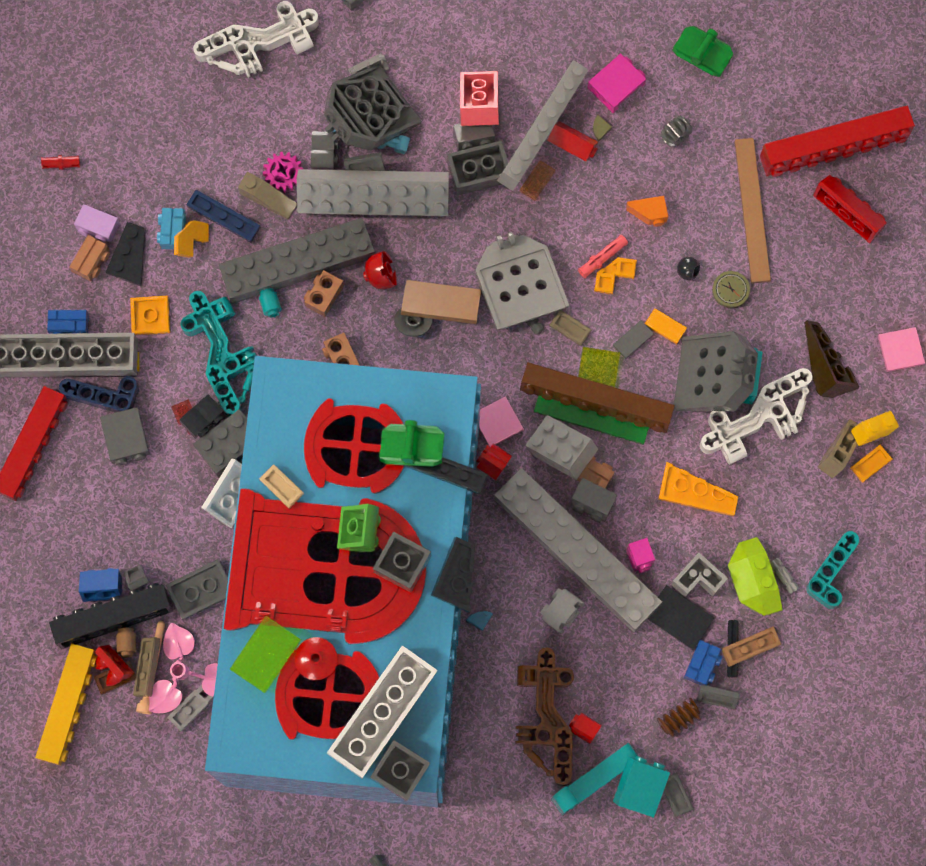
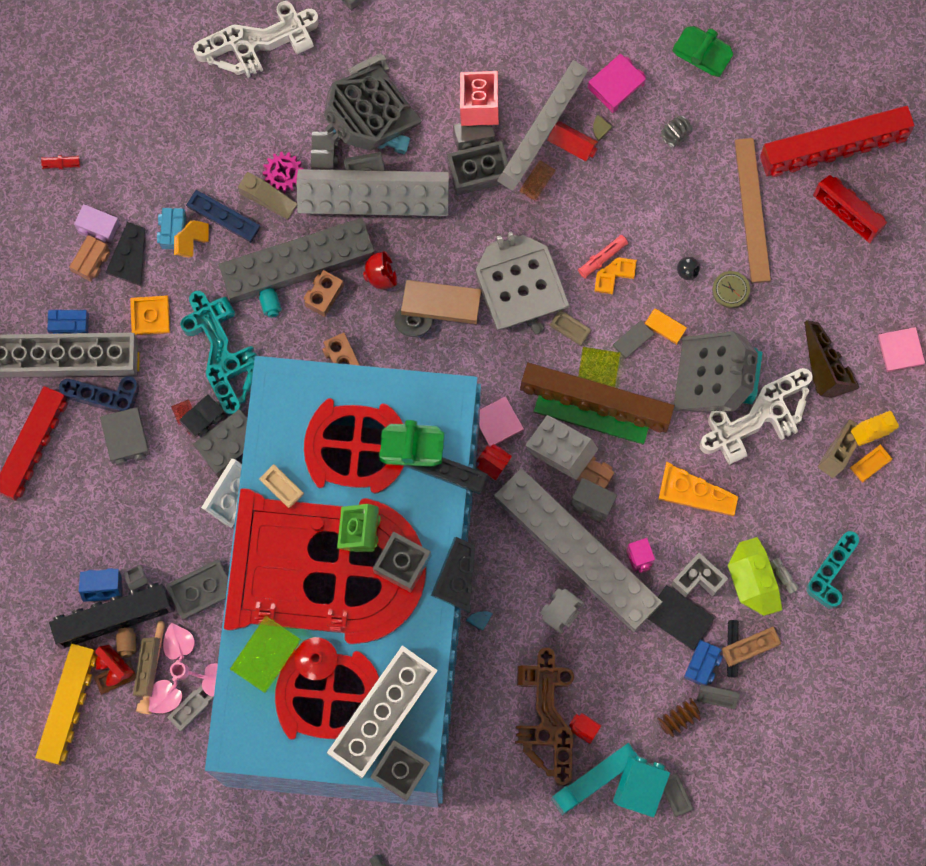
(649, 210): orange slope -> none

